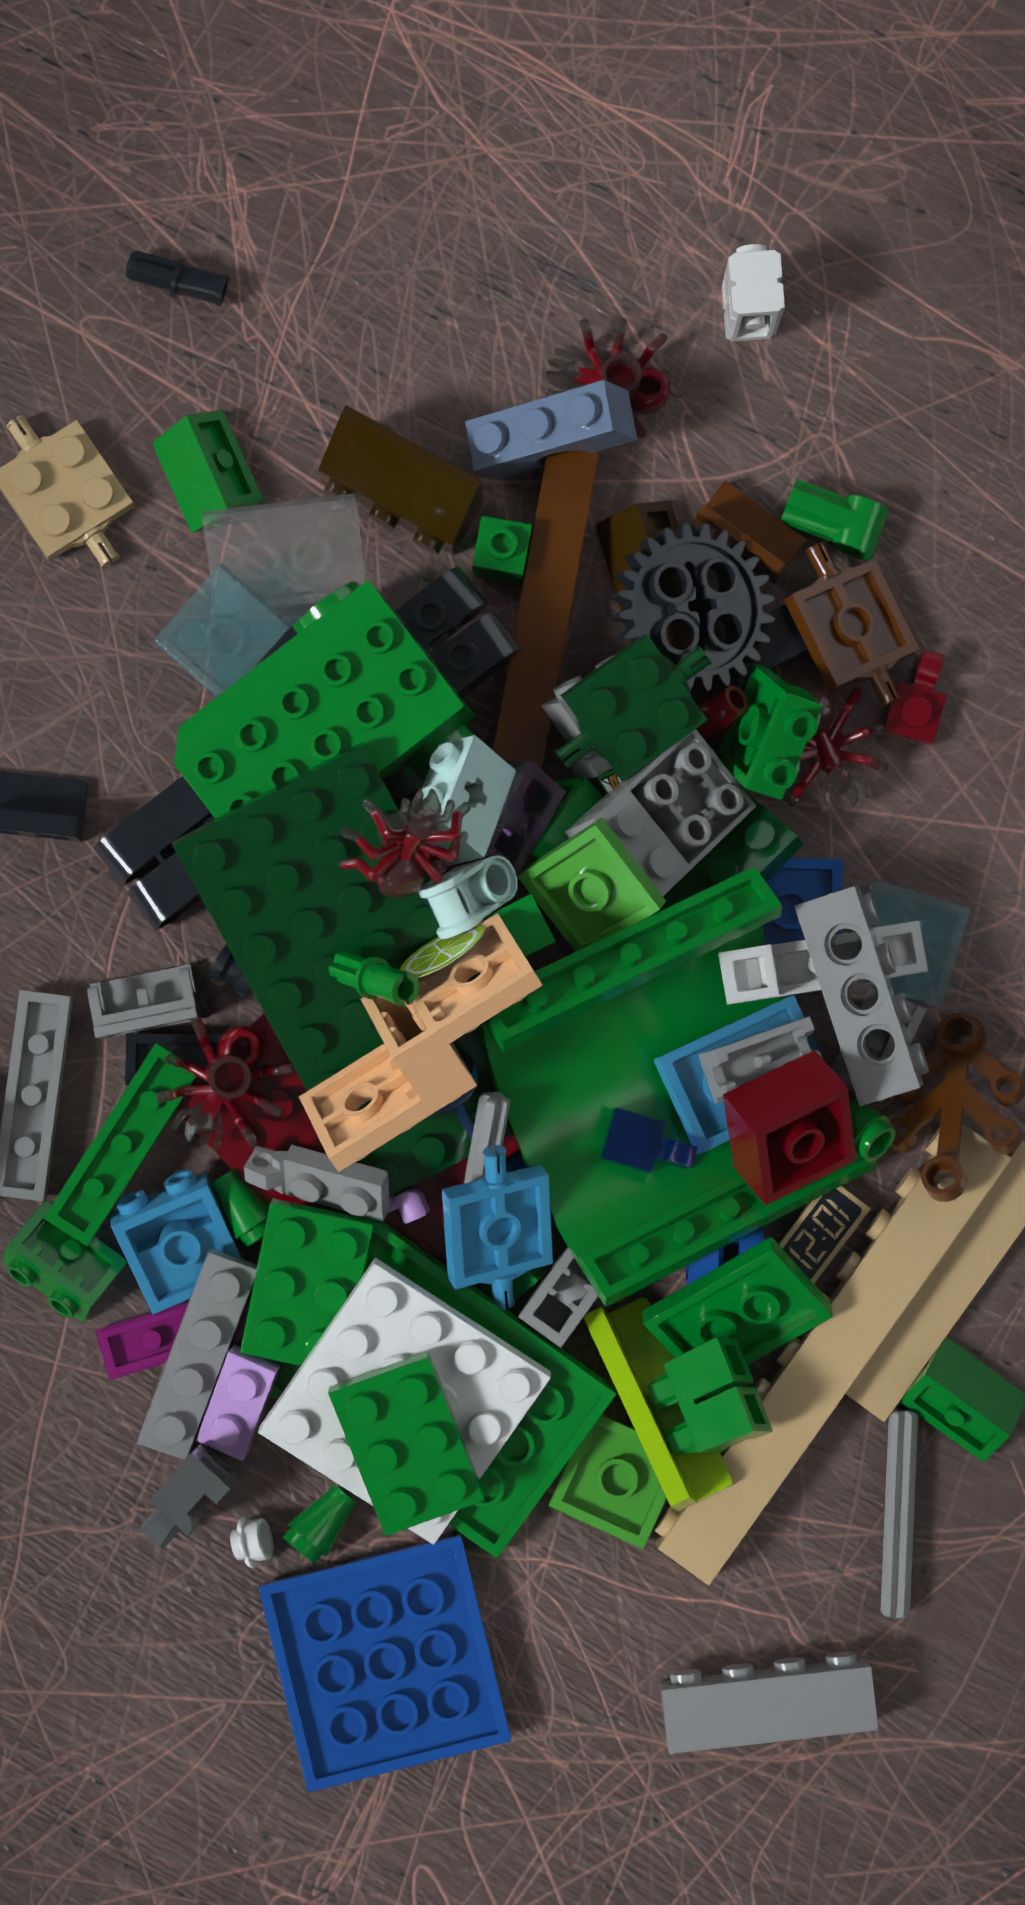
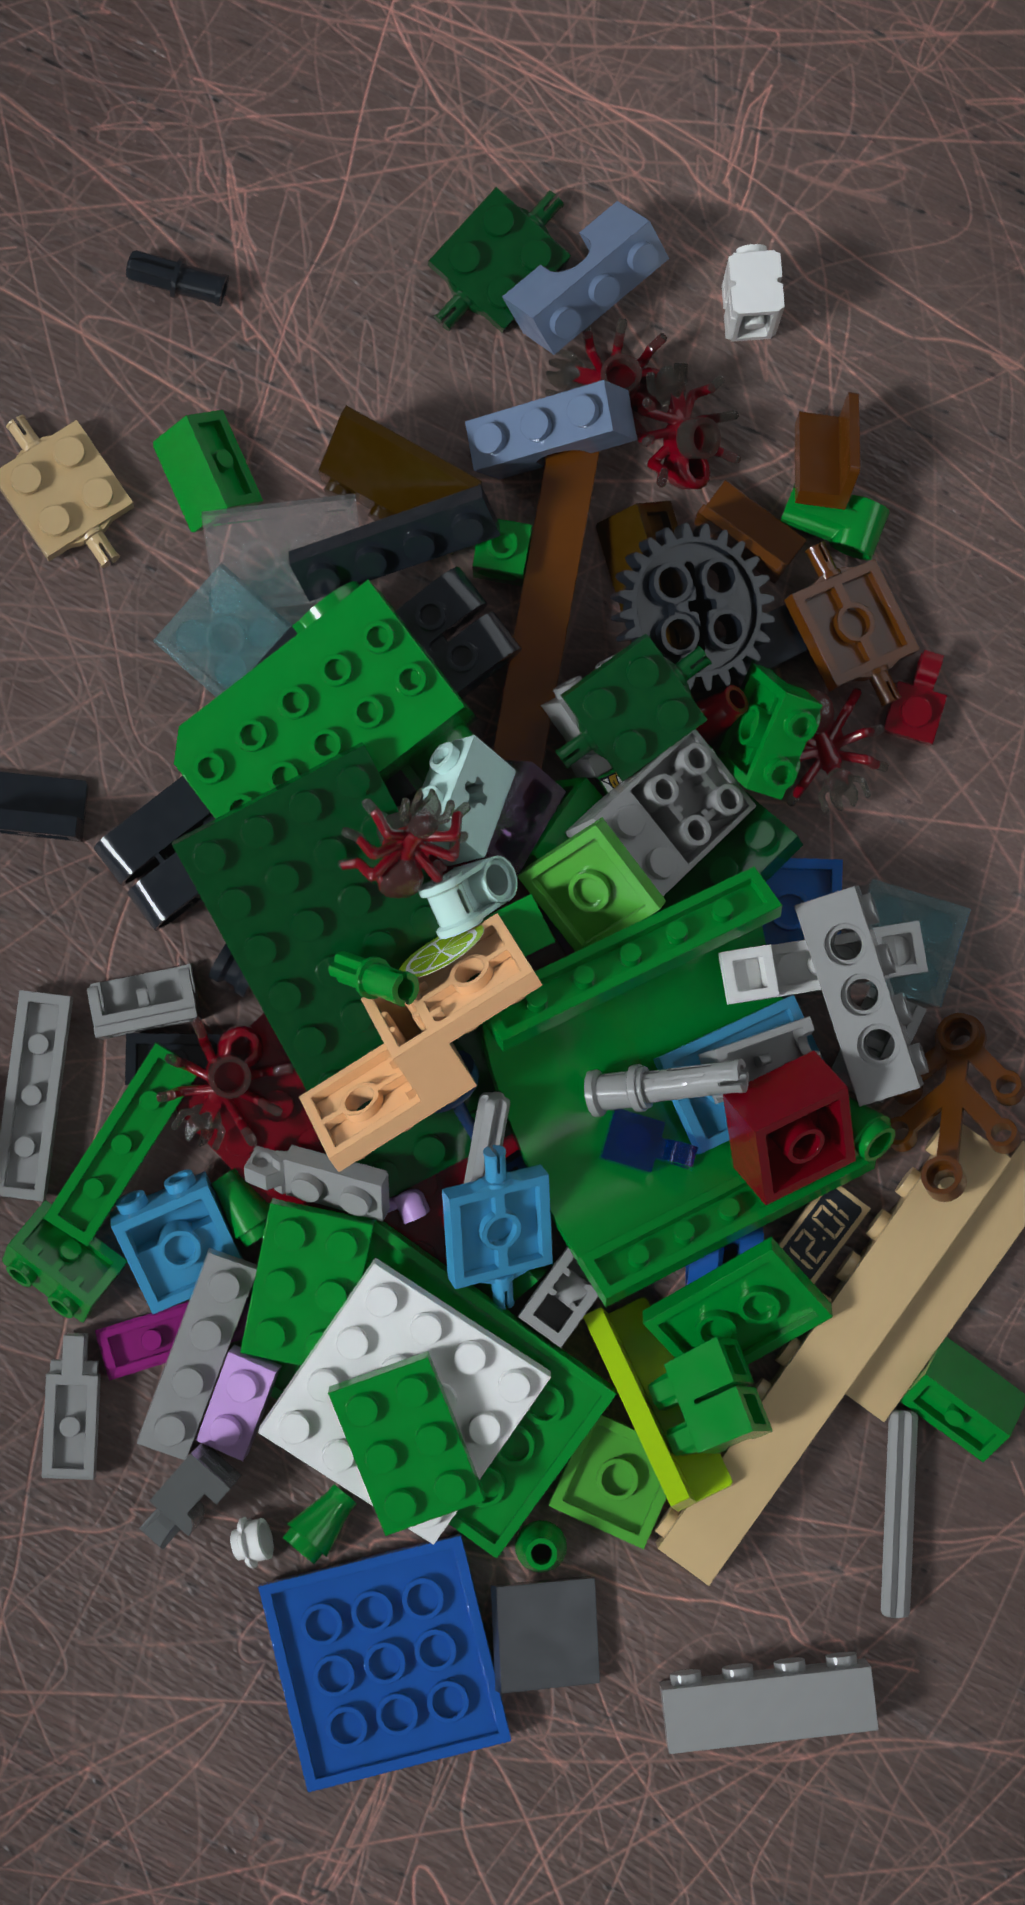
(71, 1413): none -> light grey hinge
(395, 542): none -> black plate
(493, 254): none -> dark green plate
(540, 1533): none -> green cone
(545, 1634): none -> black tile
(562, 304): none -> sand blue arch
(642, 1087): none -> light grey pin
(686, 440): none -> animal
(827, 456): none -> reddish brown panel

